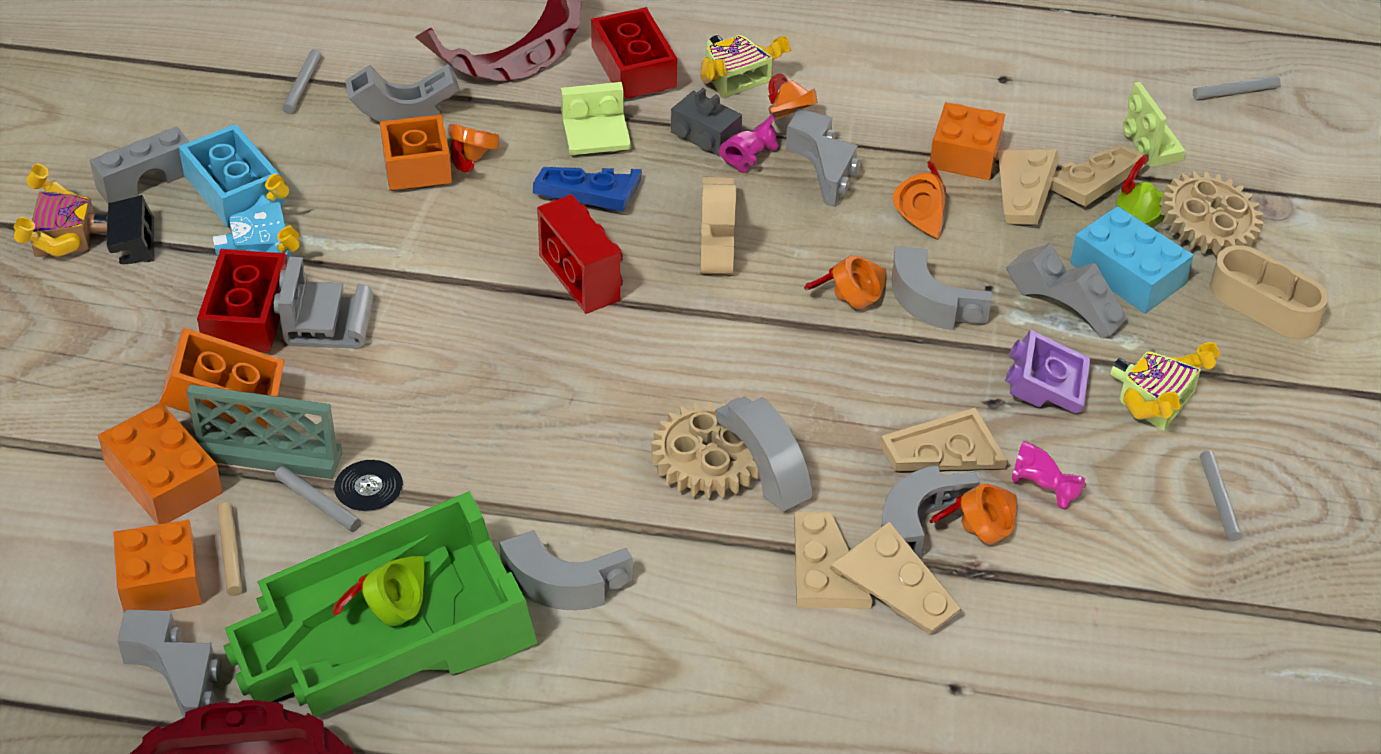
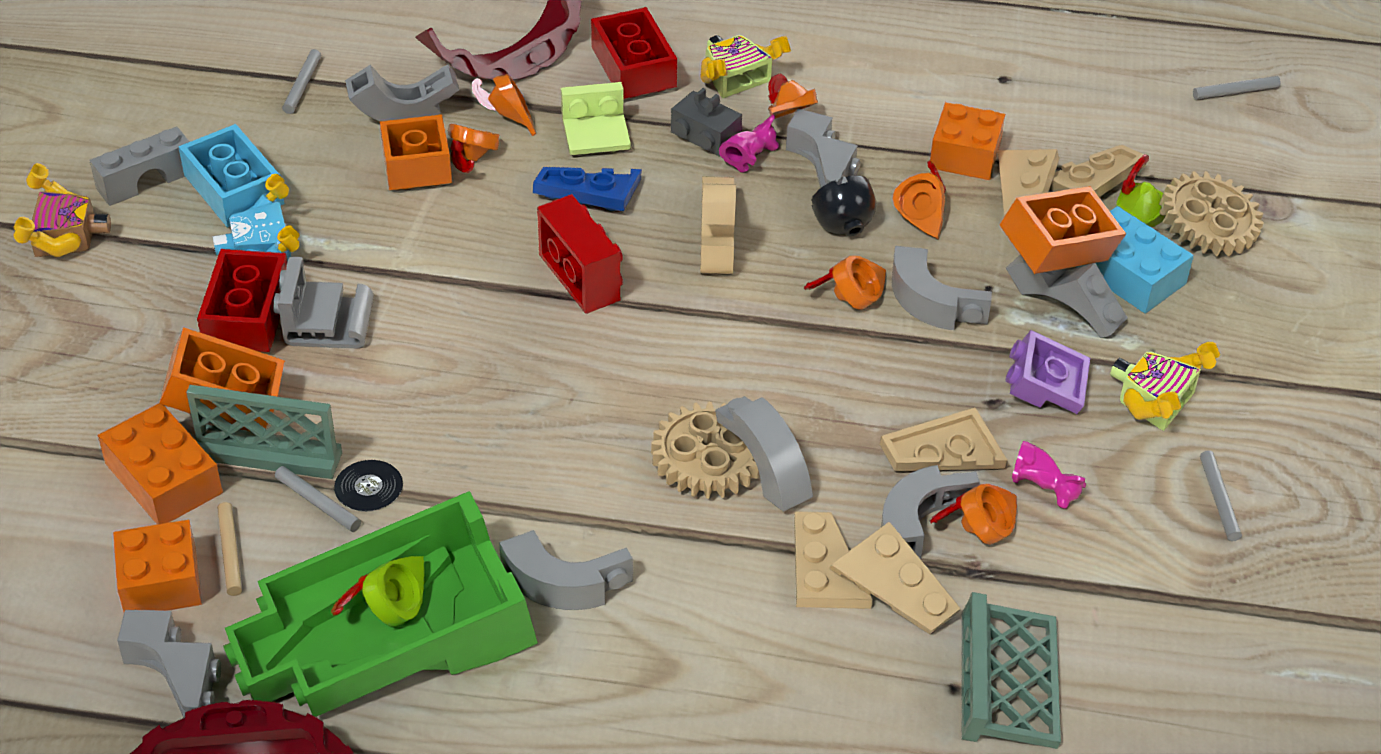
(131, 229): black hinge -> none
(505, 99): none -> orange piece
(845, 207): none -> black cylinder
(977, 674): none -> sand green fence
(1062, 229): none -> orange brick
(1148, 129): yellowish green bracket -> none
(1268, 291): tan plant -> none

